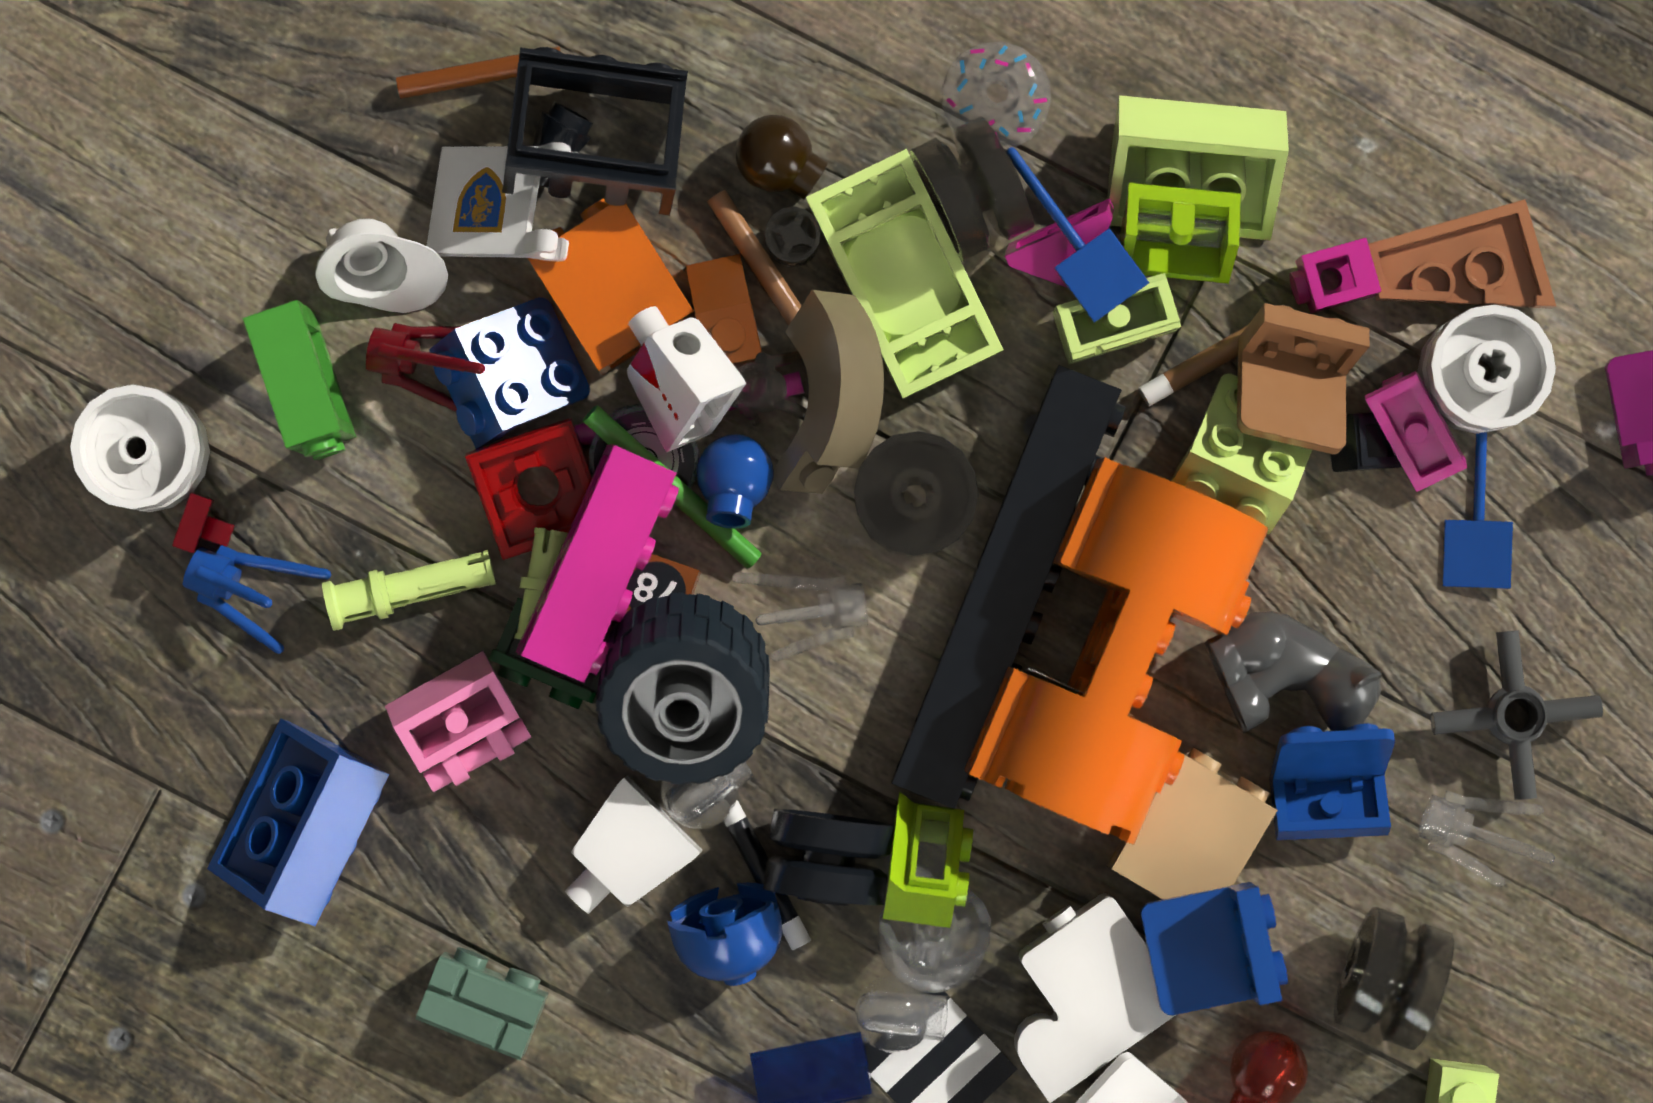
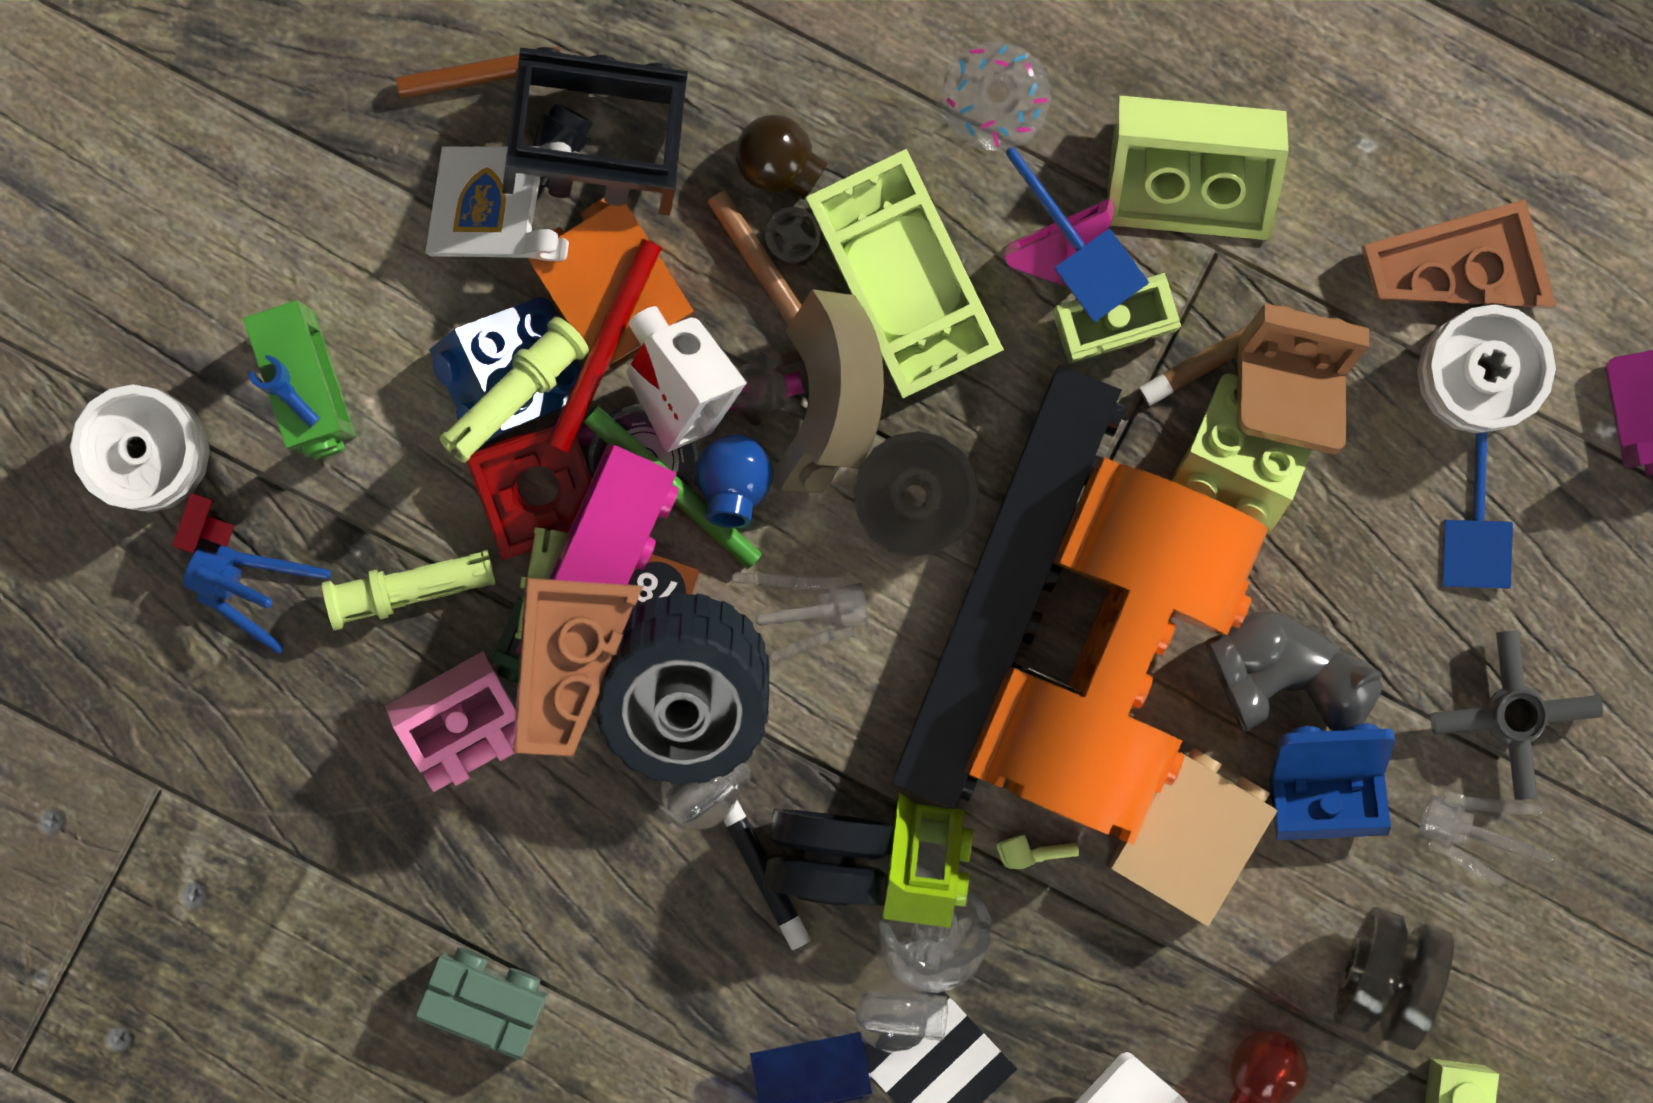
(282, 388): none -> blue hand
(297, 823): blue slope -> none
(378, 269): white piece -> none
(396, 353): dark red plant -> none
(532, 372): none -> yellowish green pin
(564, 654): none -> nougat wing
(604, 345): none -> red bar
(628, 849): white torso -> none
(725, 307): dark orange slope -> none
(727, 935): blue cylinder -> none
(978, 186): clear smoke wheel -> none
(1016, 852): none -> yellowish green hand
(1100, 990): white brick -> none
(1182, 231): lime window -> none
(1213, 949): blue bracket -> none
(1354, 270): dark pink brick -> none
(1365, 446): black slope -> none
(1416, 430): dark pink plate -> none

